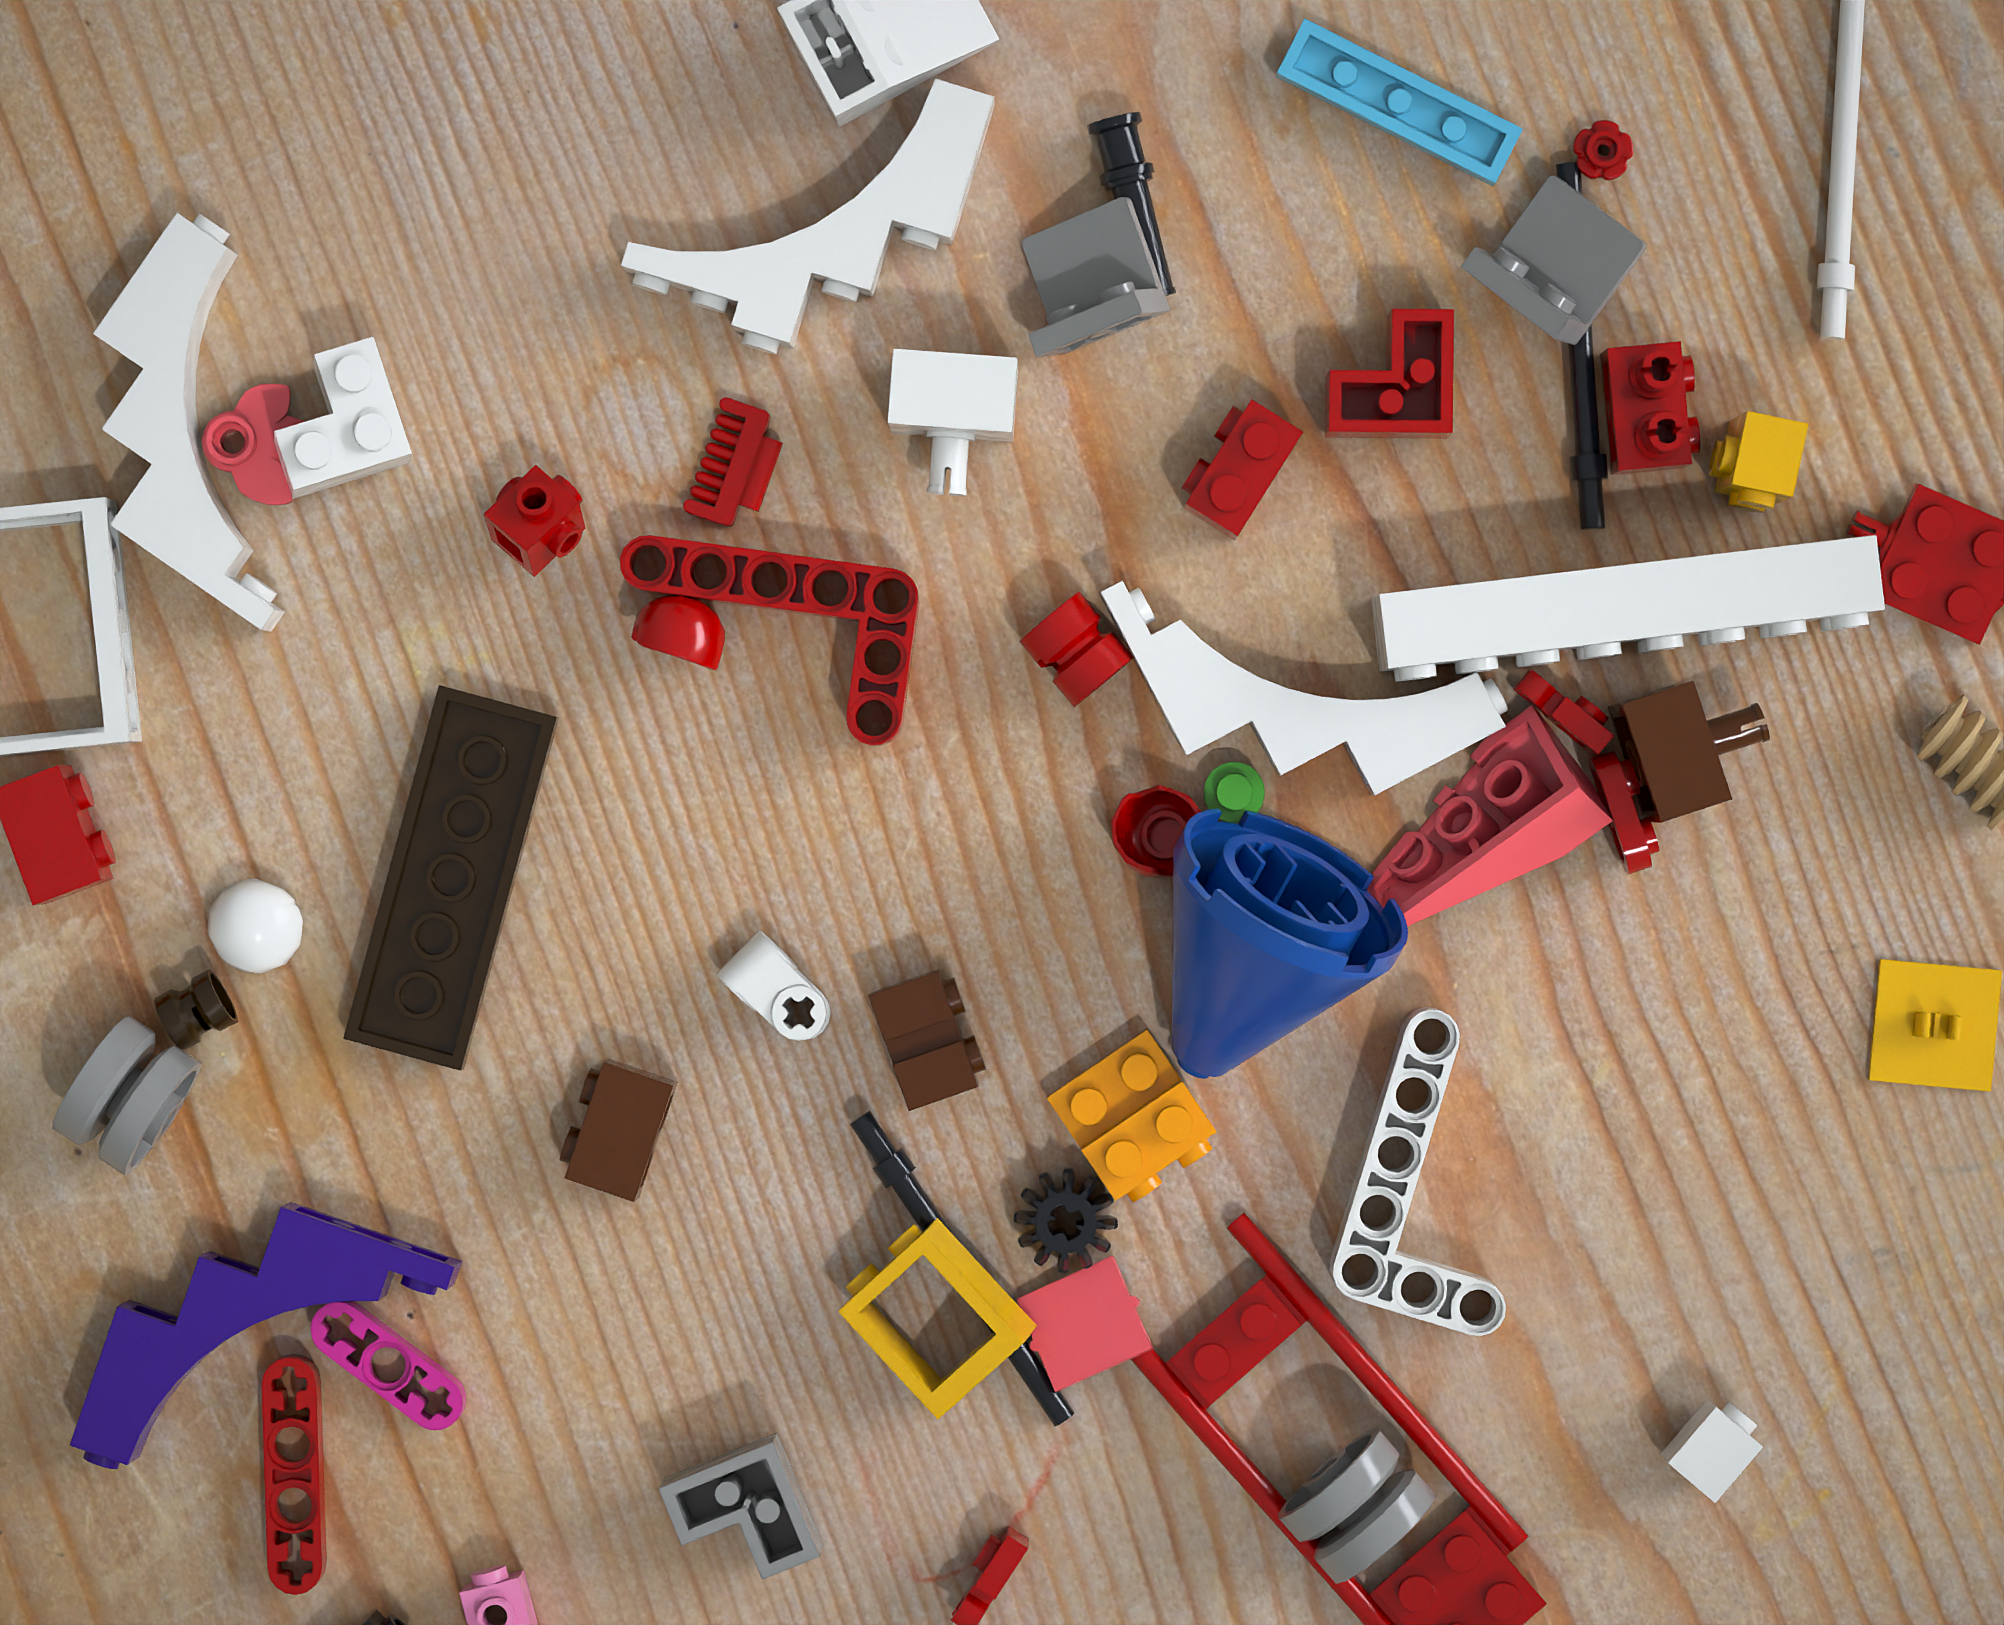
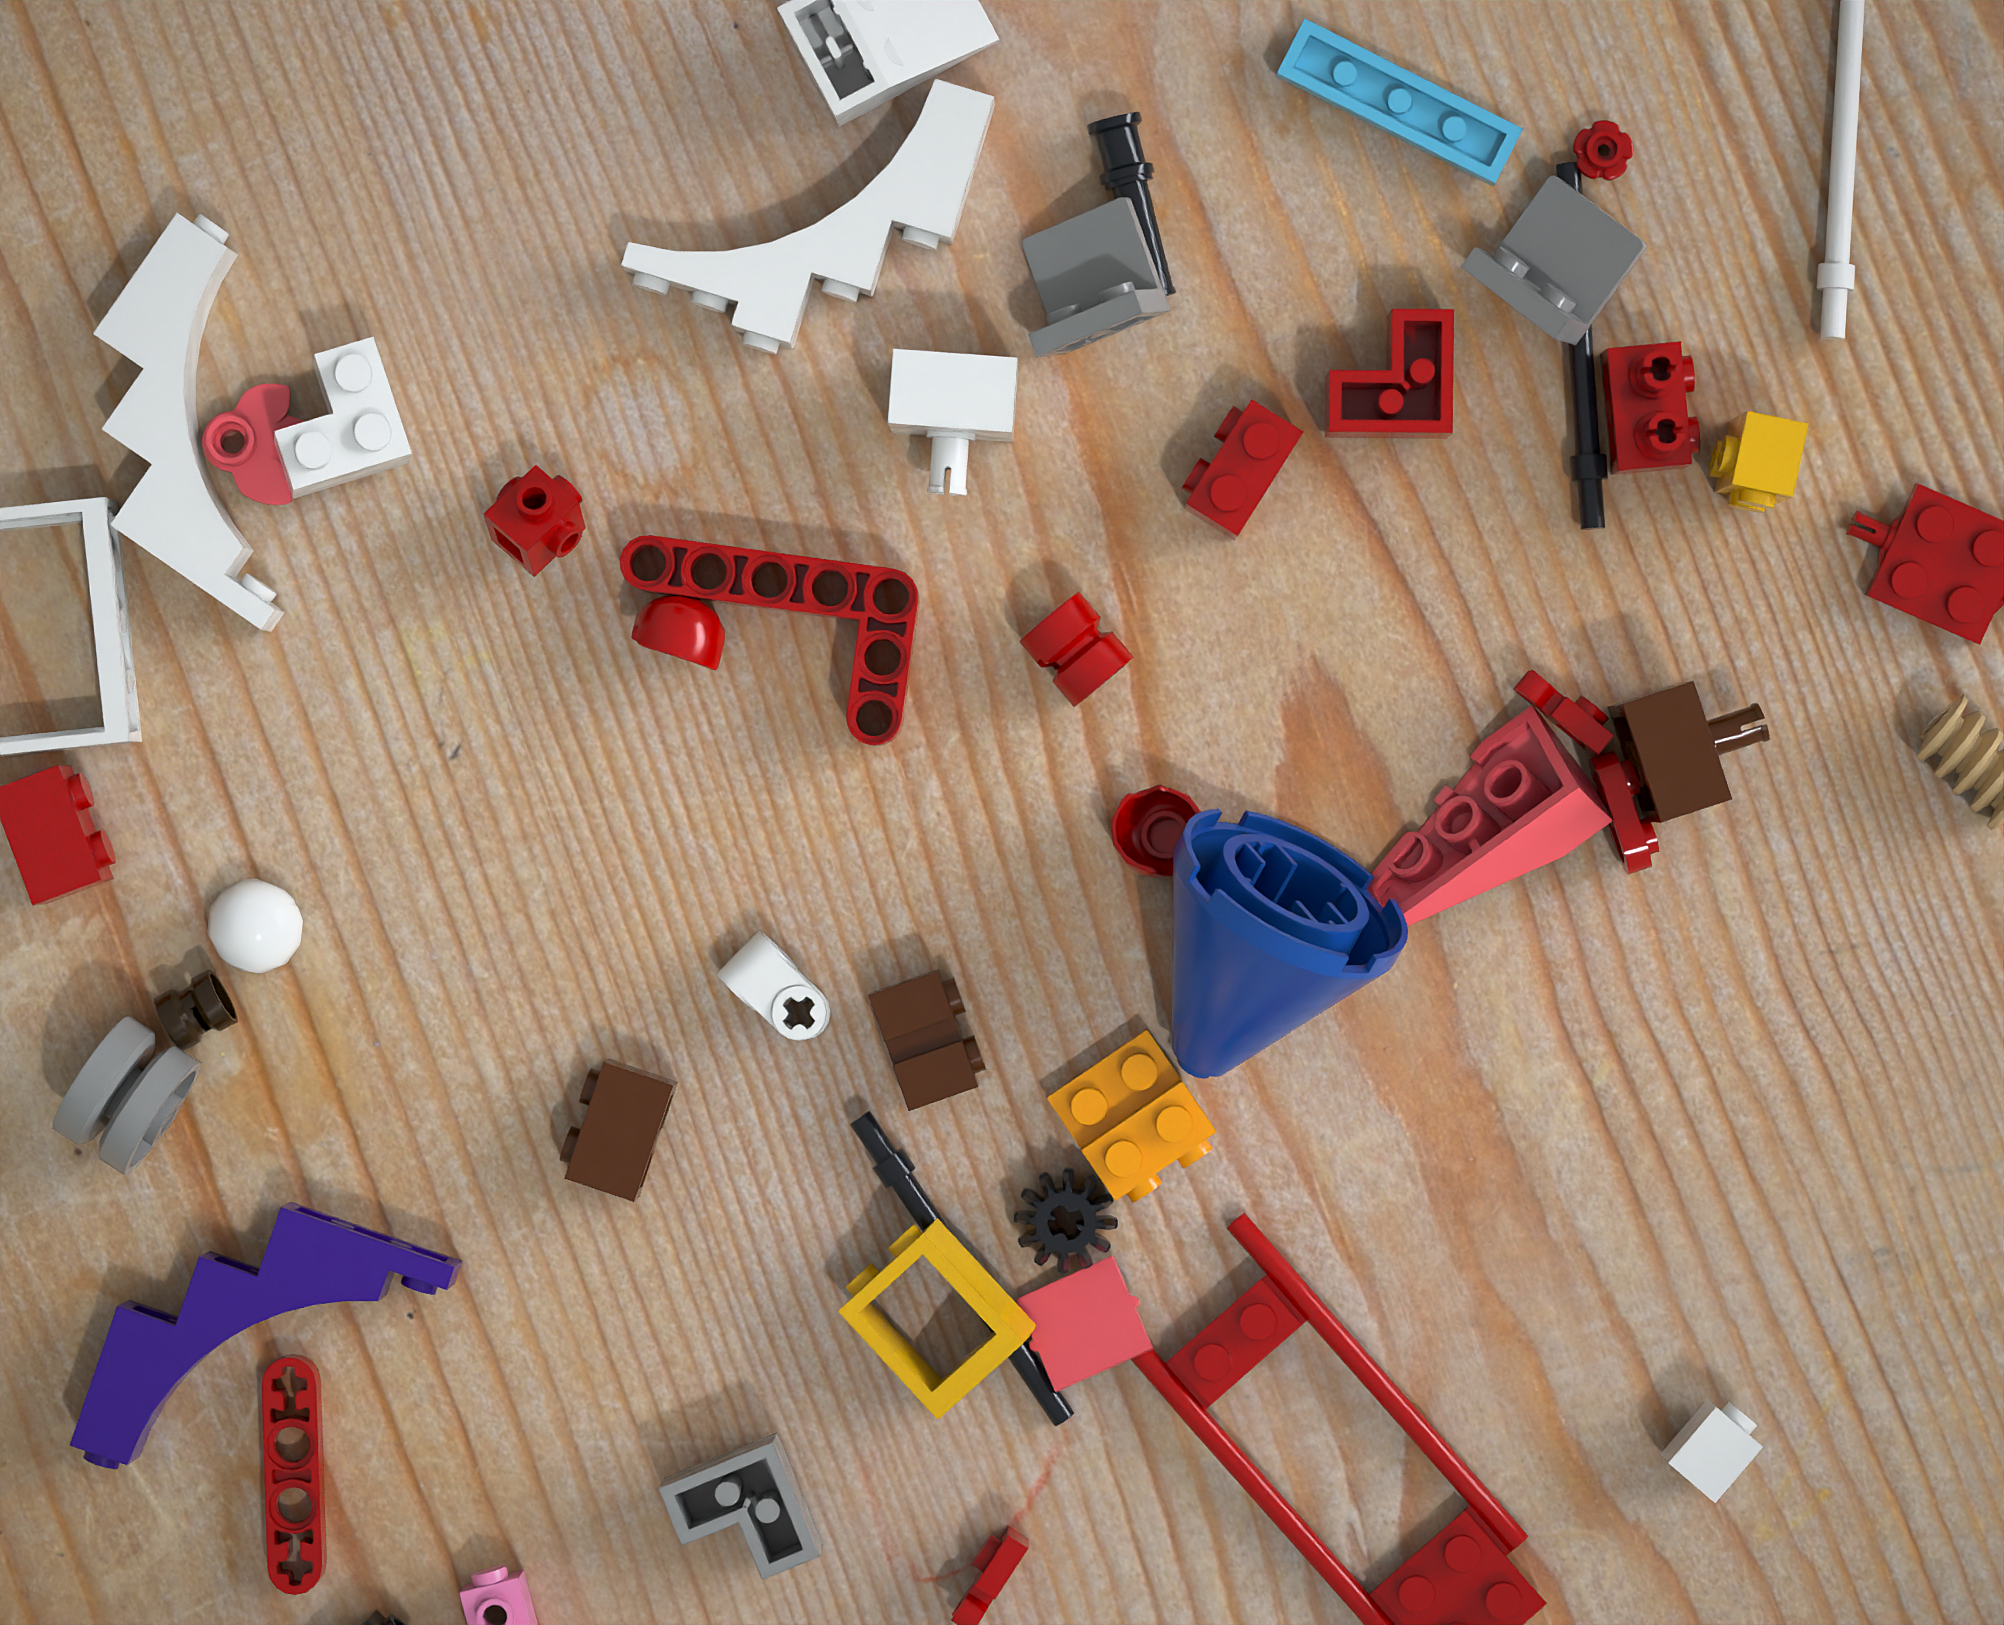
(361, 1324): dark pink beam -> none
(451, 878): dark brown plate -> none
(749, 465): red piece -> none
(1211, 696): white arch -> none
(1233, 790): bright green plate -> none
(1357, 1506): light grey wheel -> none
(1399, 1186): white beam -> none
(1628, 604): white brick -> none
(1935, 1025): yellow piece -> none

